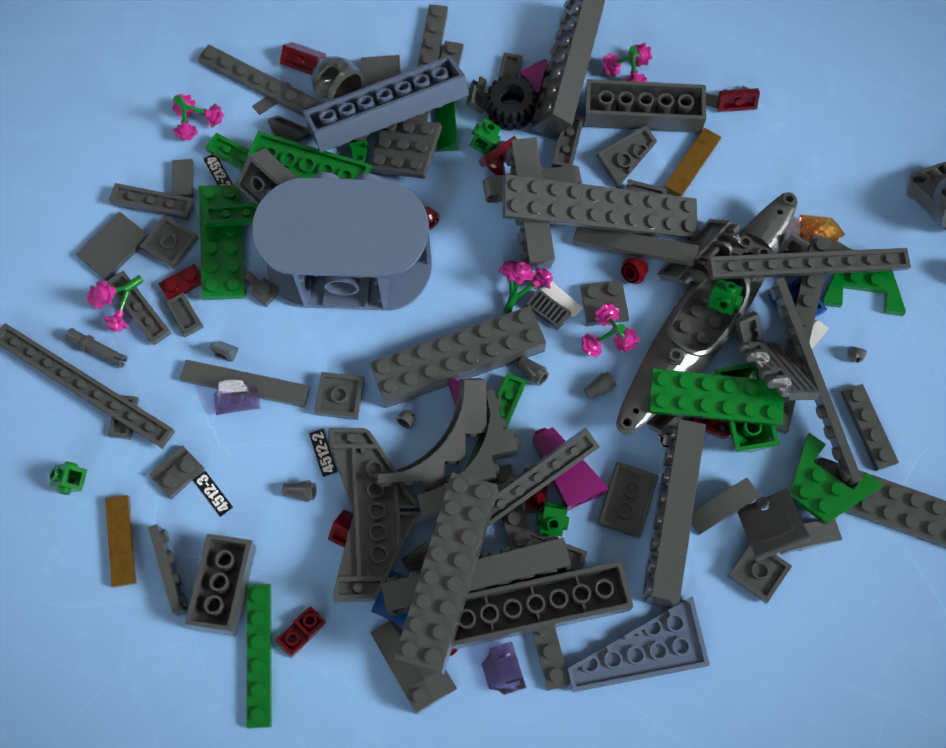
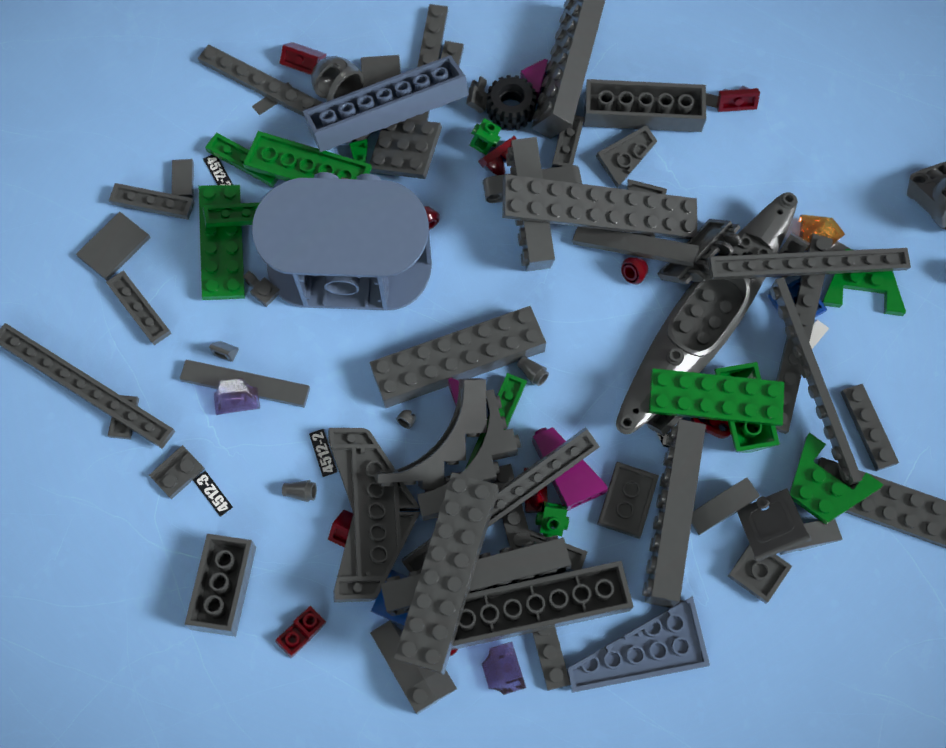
(67, 478): green brick -> none
(88, 343): dark grey pin -> none
(103, 294): dark pink plant -> none
(120, 541): pearl gold tile -> none
(169, 242): dark grey plate -> none
(170, 577): dark grey plate -> none
(183, 281): dark red plate -> none
(184, 314): dark grey tile -> none
(185, 106): dark pink plant -> none
(259, 656): green plate -> none
(261, 175): dark grey slope -> none
(287, 129): dark grey slope -> none
(339, 395): dark grey plate -> none
(448, 136): green slope -> none
(510, 65): dark grey tile -> none
(518, 273): dark pink plant -> none
(548, 309): dark grey tile -> none
(562, 298): white sticker -> none
(602, 384): dark grey cone -> none
(603, 293): dark grey plate -> none
(625, 339): dark pink plant -> none
(637, 54): dark pink plant -> none
(692, 162): pearl gold tile -> none
(725, 297): green brick -> none
(749, 328): dark grey tile -> none
(778, 370): dark grey hinge -> none
(856, 354): dark grey hinge -> none

